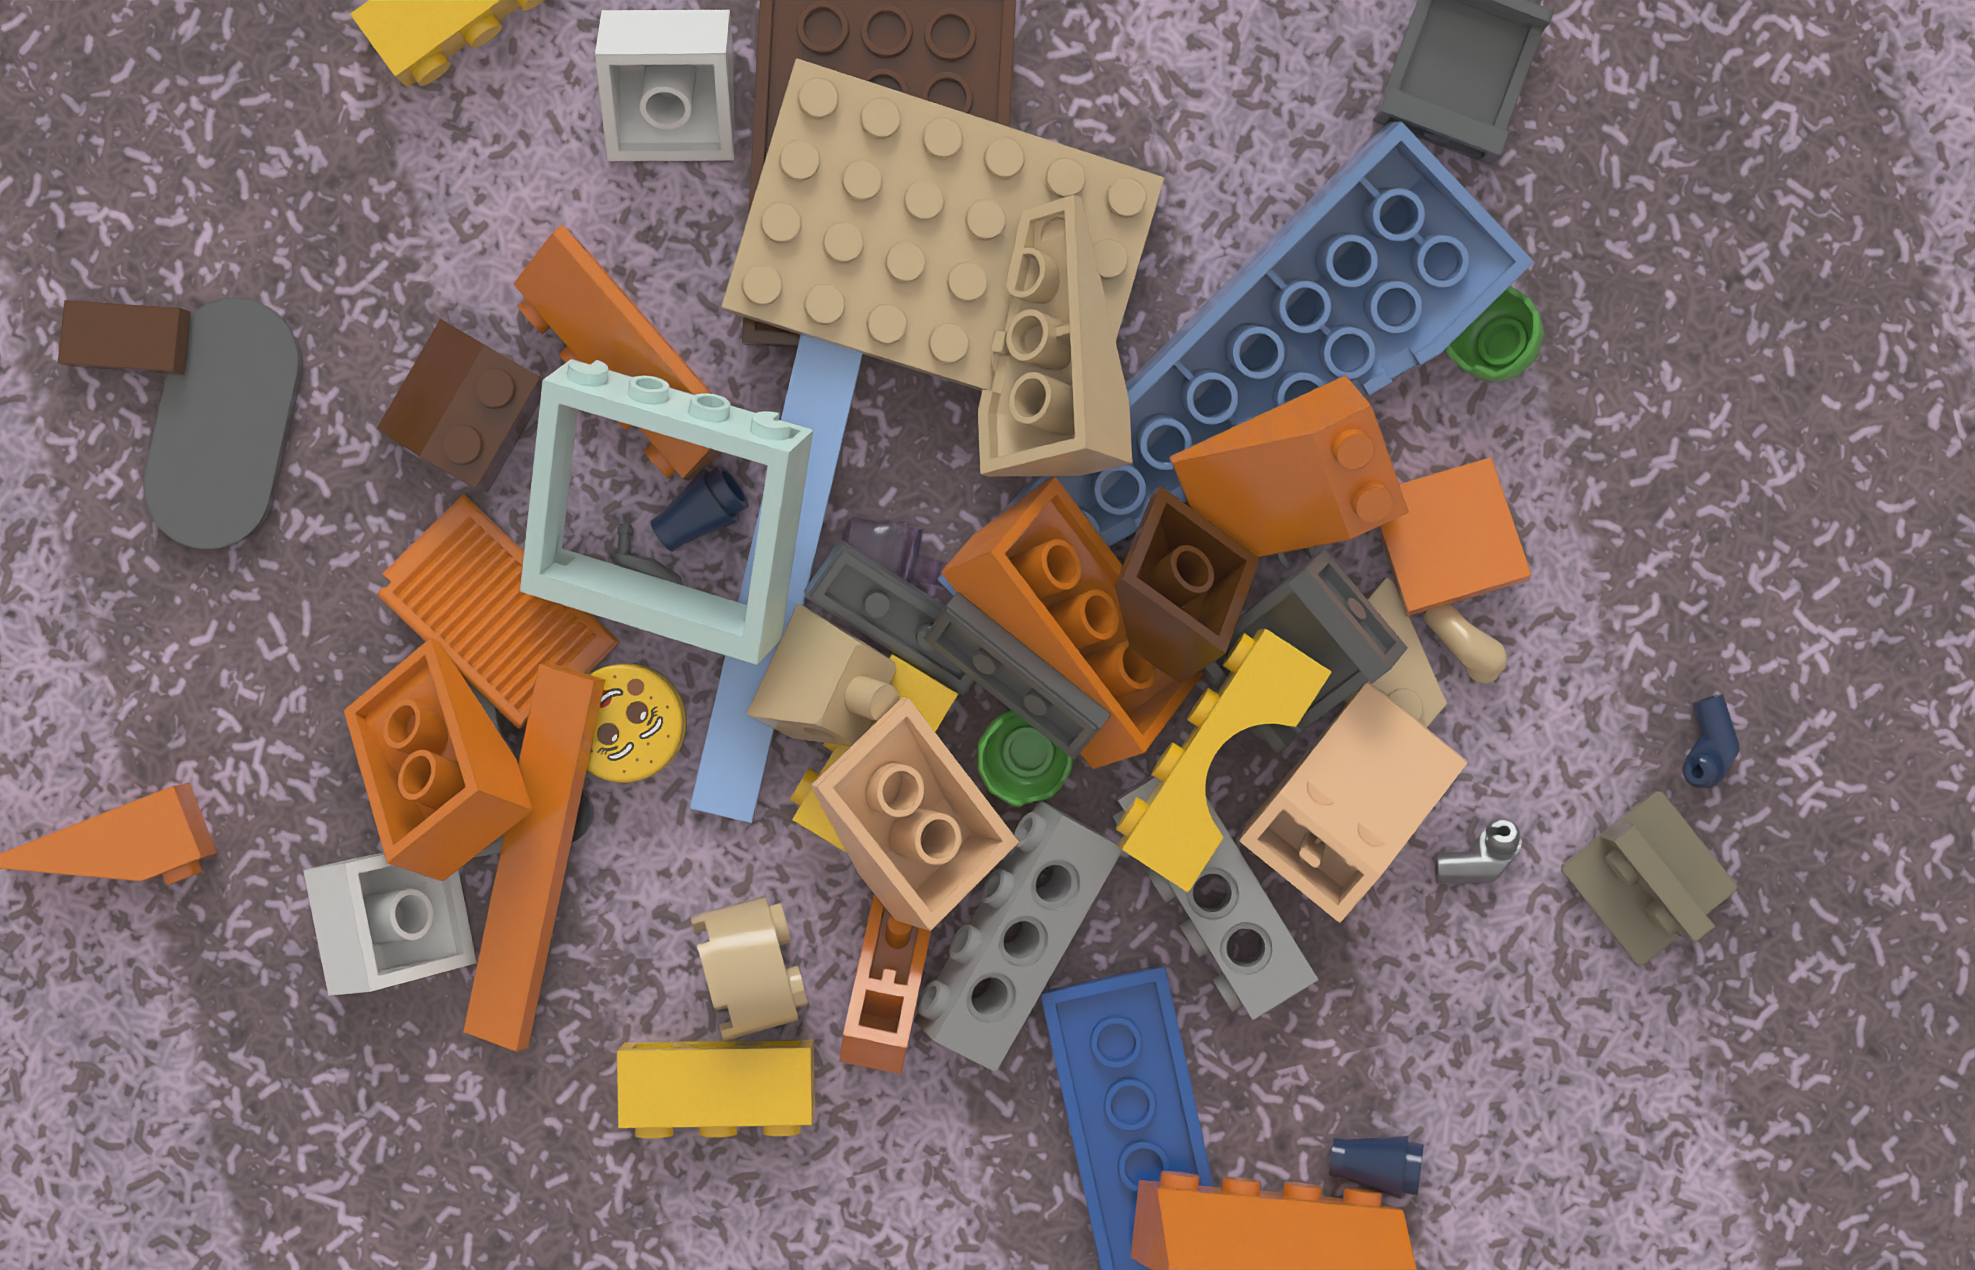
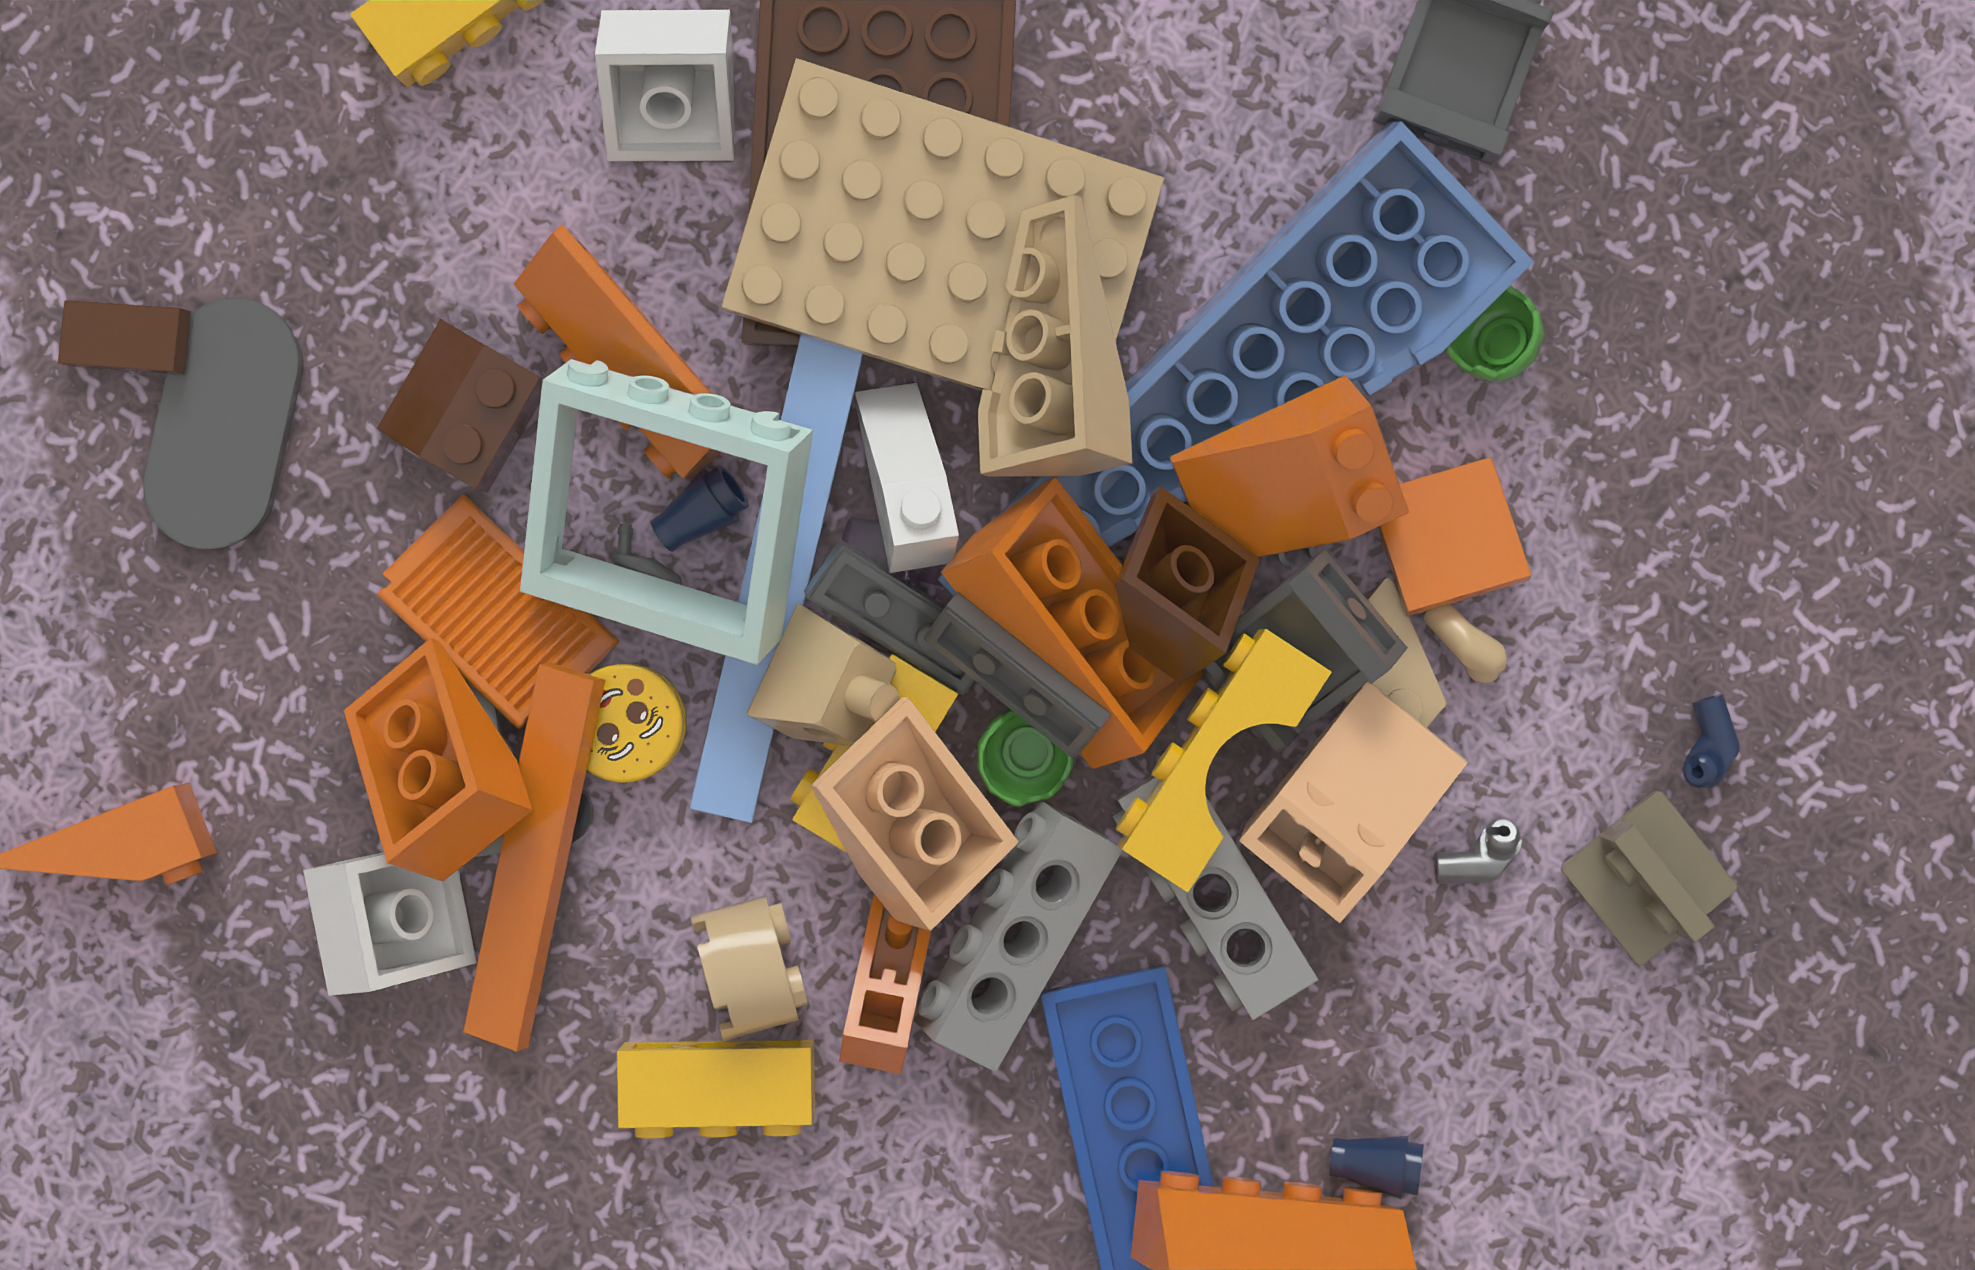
(907, 478): none -> white slope

